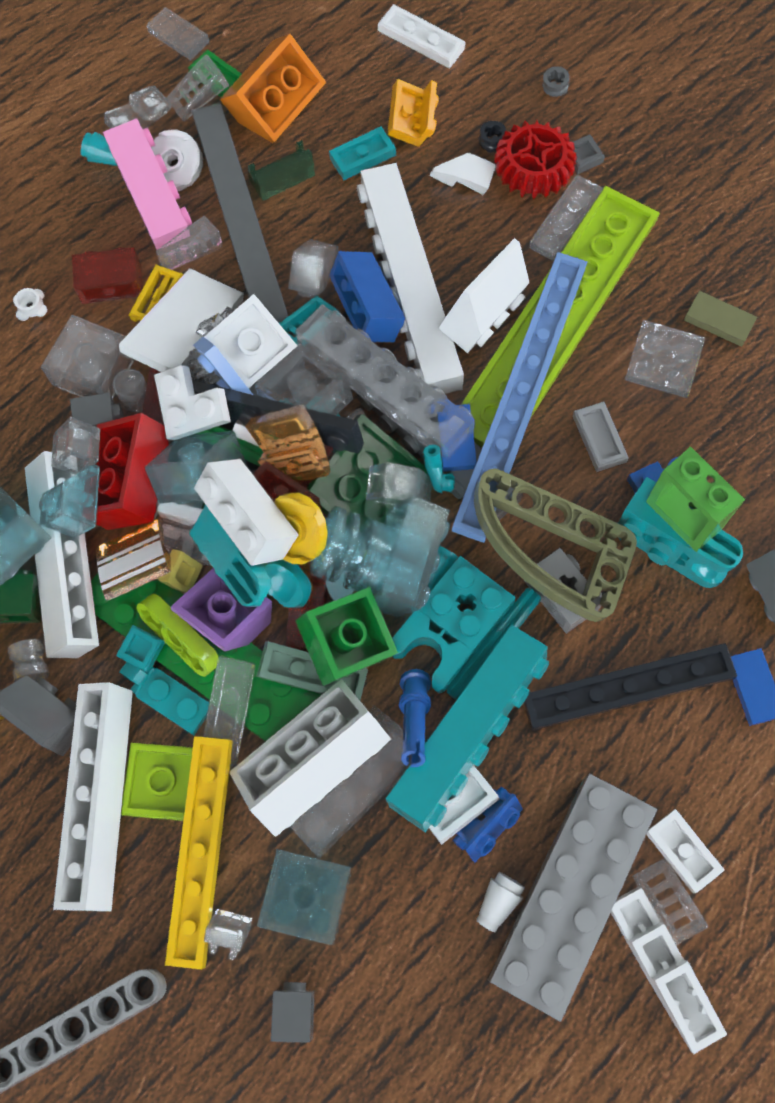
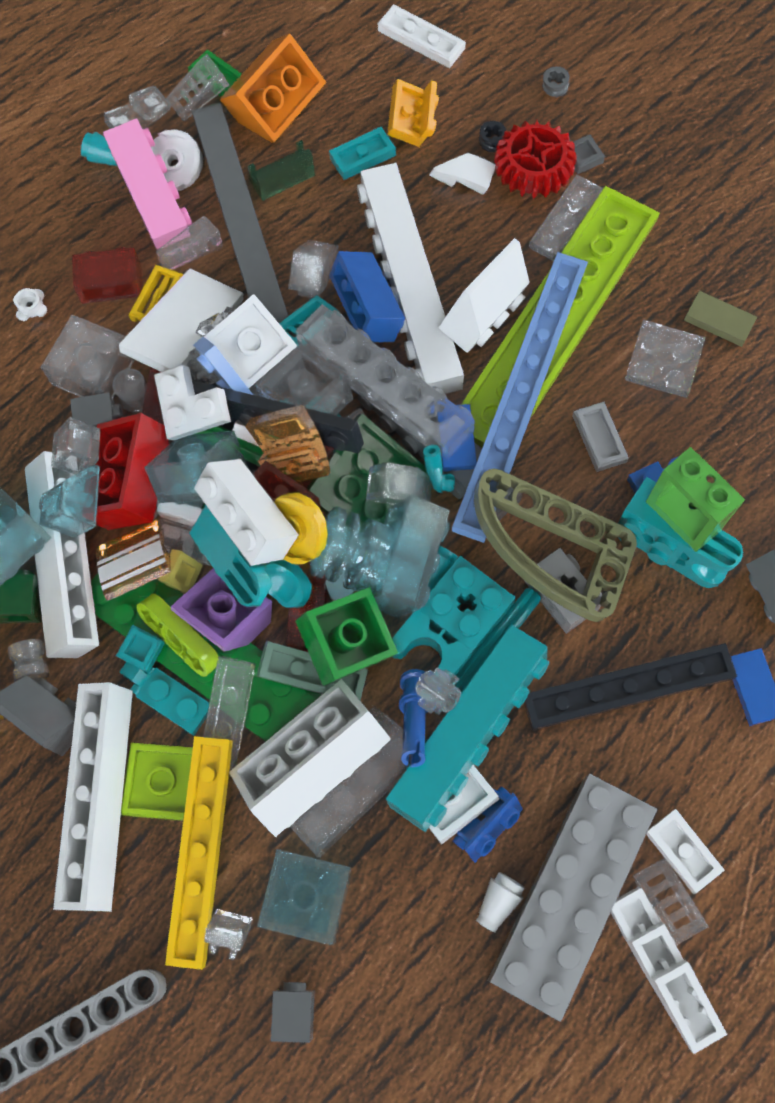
(178, 33): clear tile -> none
(438, 691): none -> clear gear

